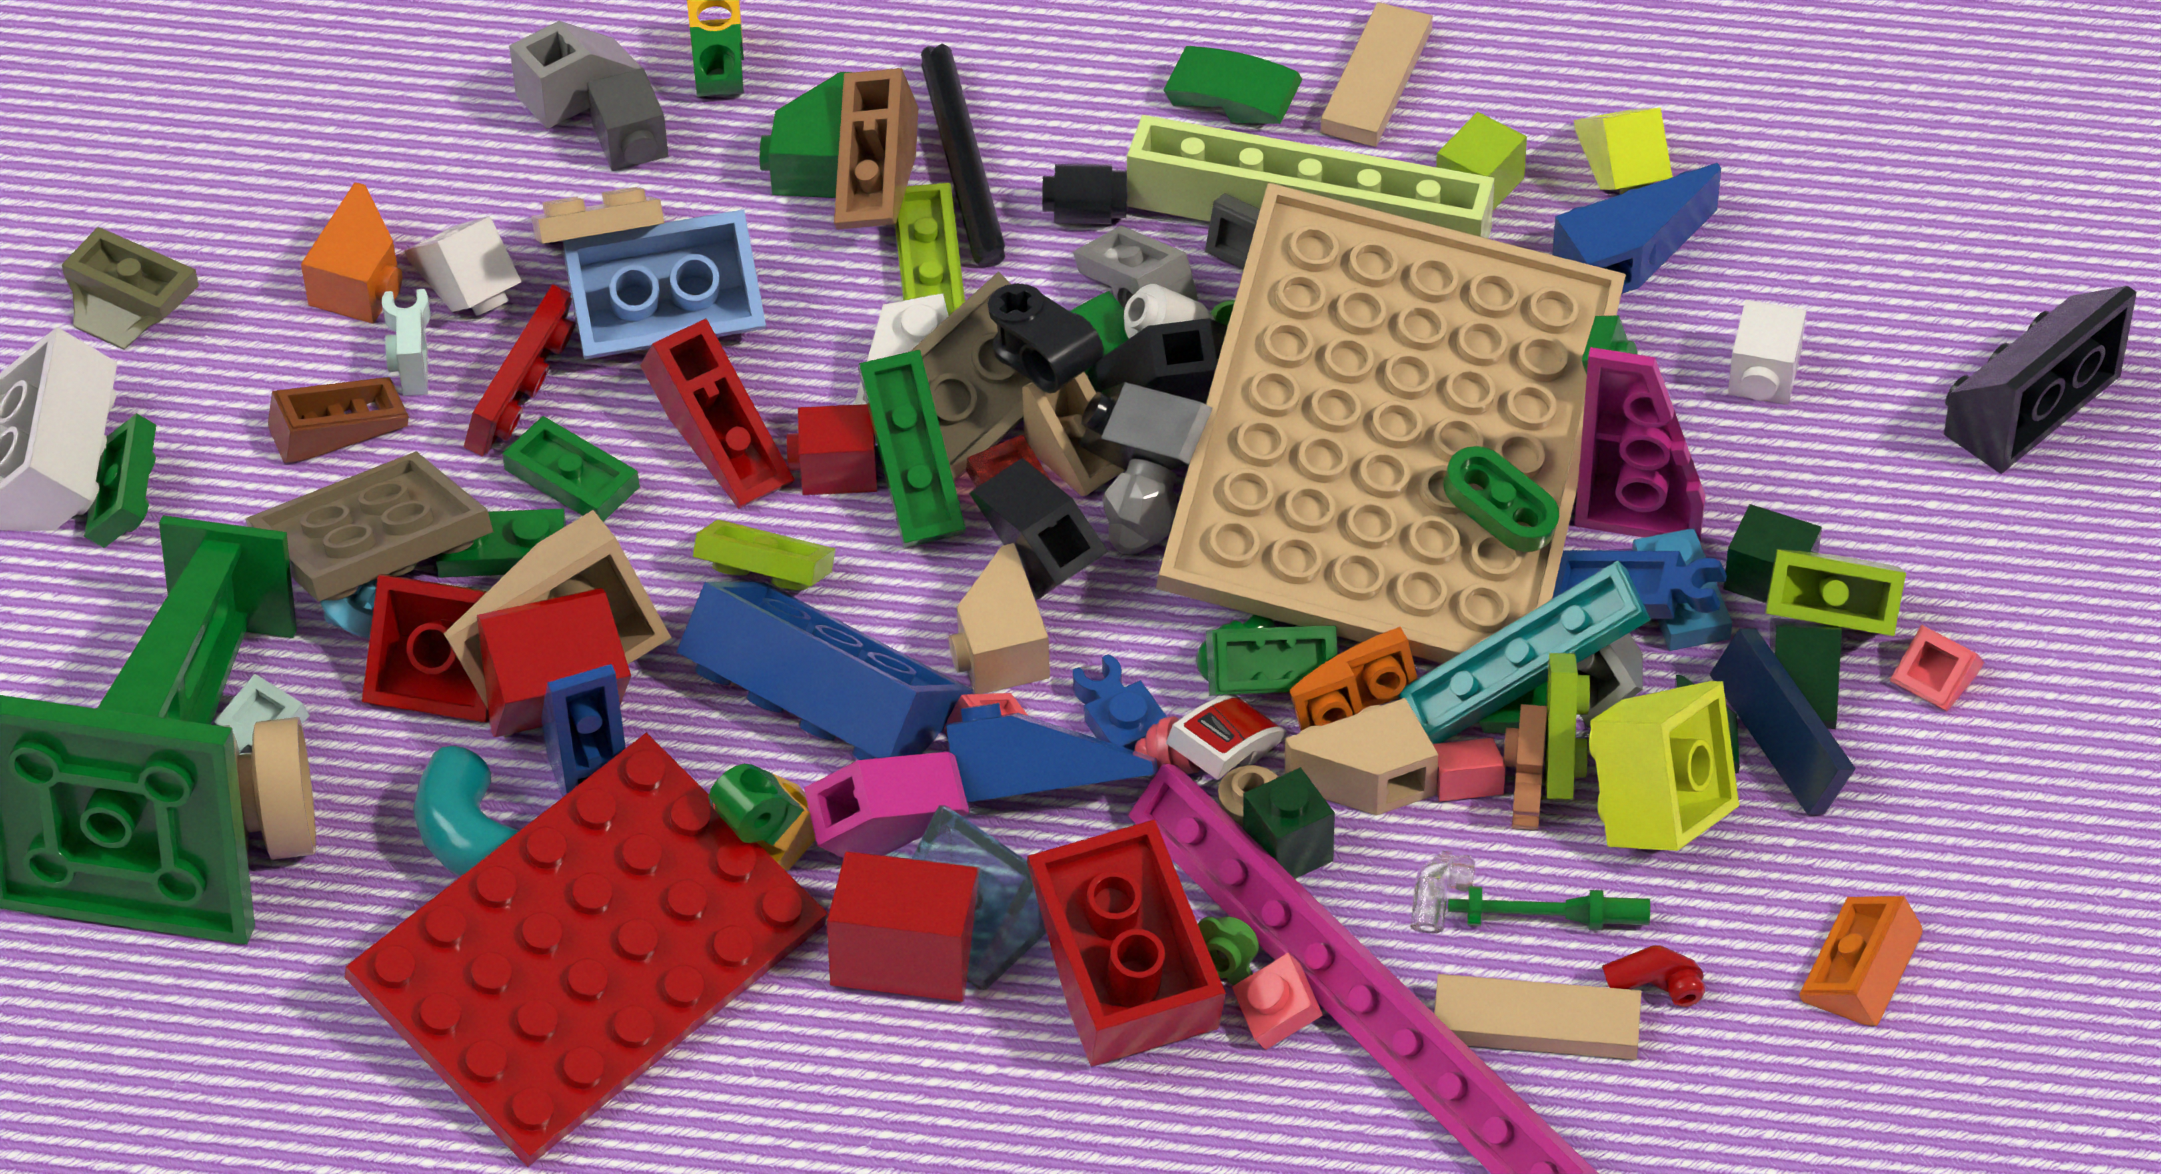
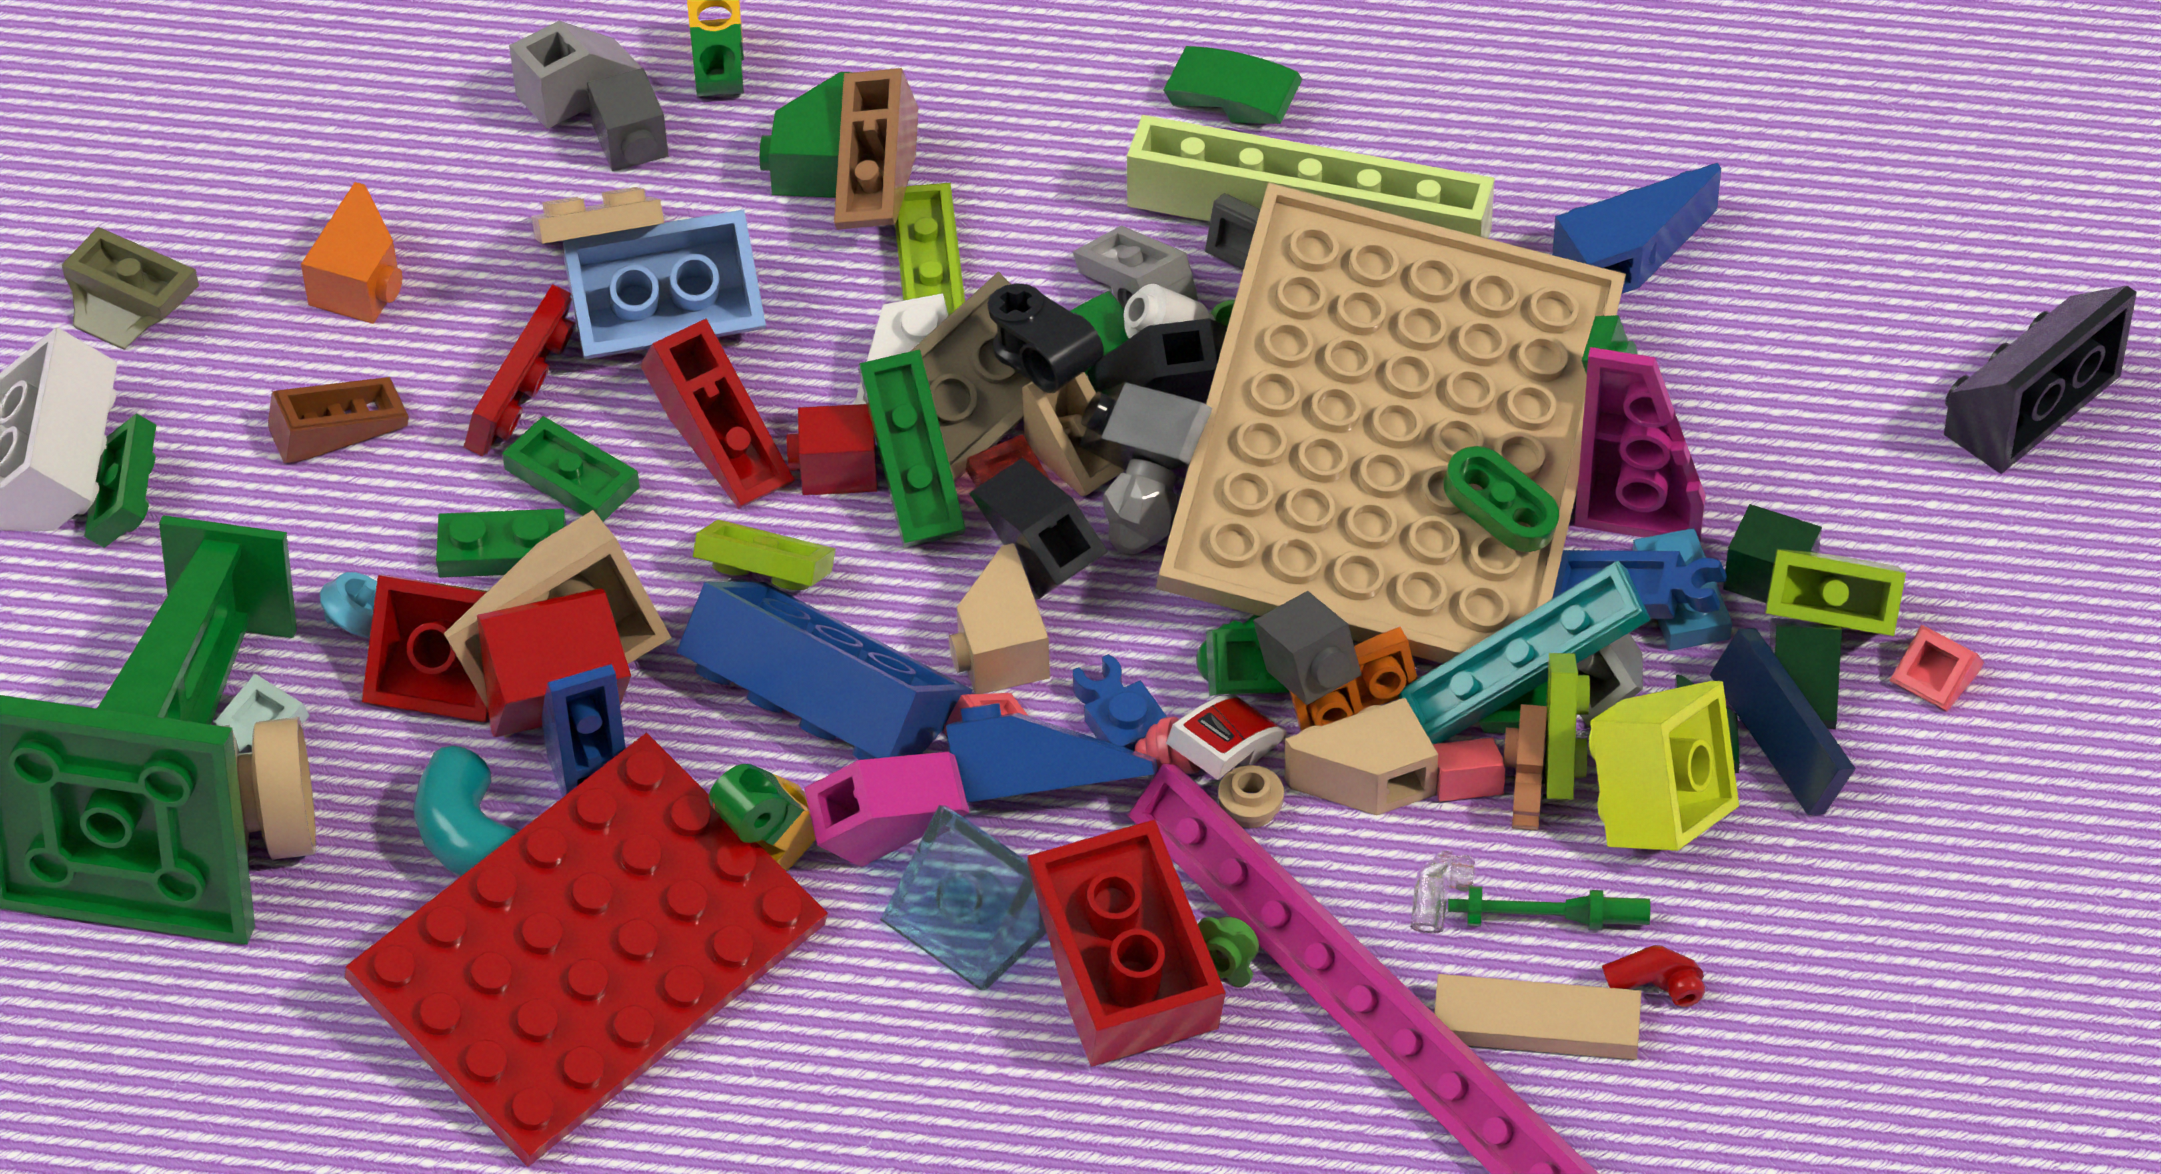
(374, 525): dark tan plate -> none
(408, 348): light aqua plate -> none
(466, 266): white slope -> none
(902, 926): red slope -> none
(963, 155): black axle -> none
(1085, 194): black brick -> none
(1277, 1001): coral plate -> none
(1291, 822): dark green brick -> none
(1307, 647): none -> dark grey brick
(1376, 74): tan tile -> none
(1487, 150): lime brick -> none
(1625, 148): neon yellow slope -> none
(1766, 352): white brick -> none
(1863, 958): orange slope -> none

